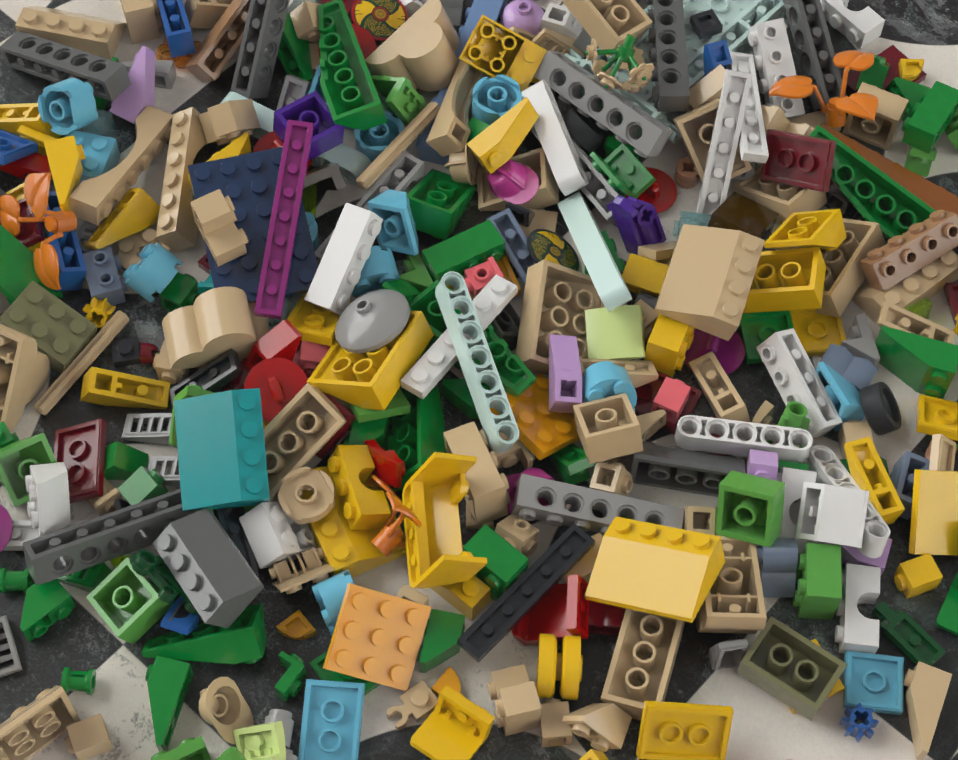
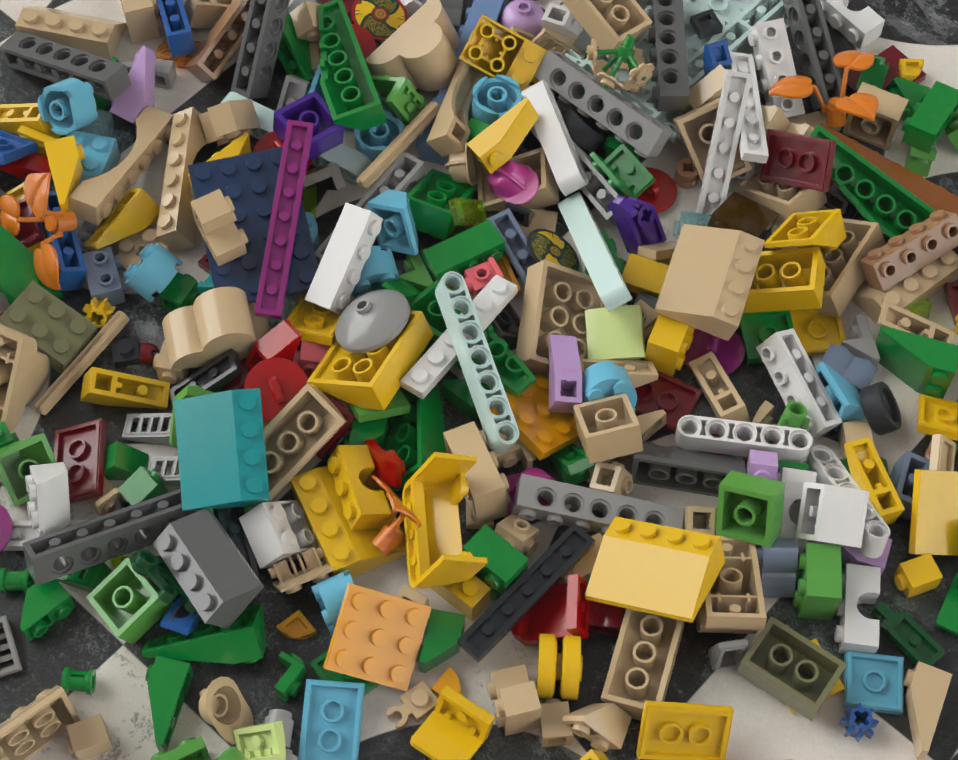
(305, 510): tan plate -> none
(467, 212): none -> clear neon green tile
(671, 398): coral brick -> none

